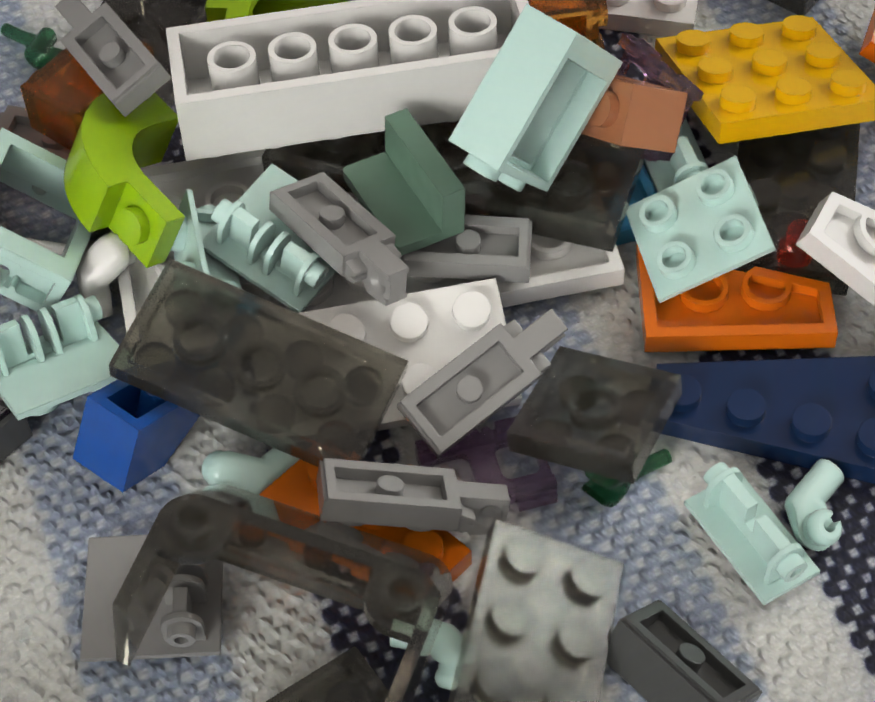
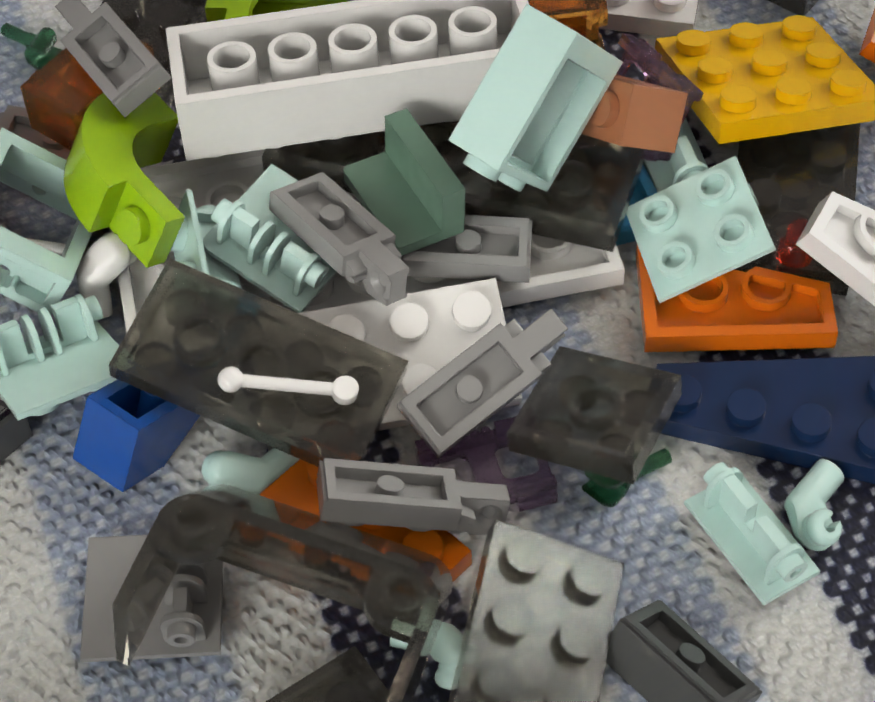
(343, 389): none -> white hinge

